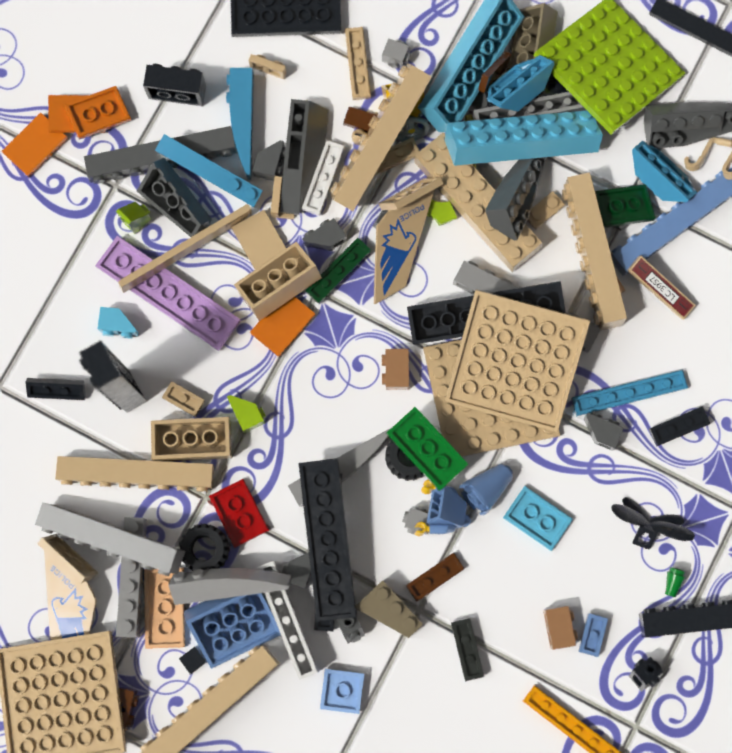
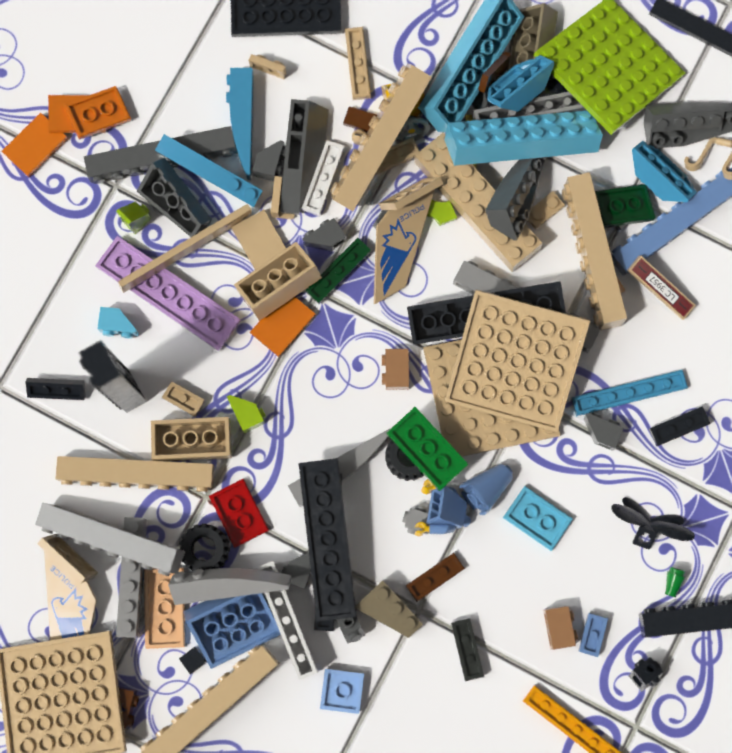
(174, 84): black brick -> none
(396, 53): light grey brick -> none

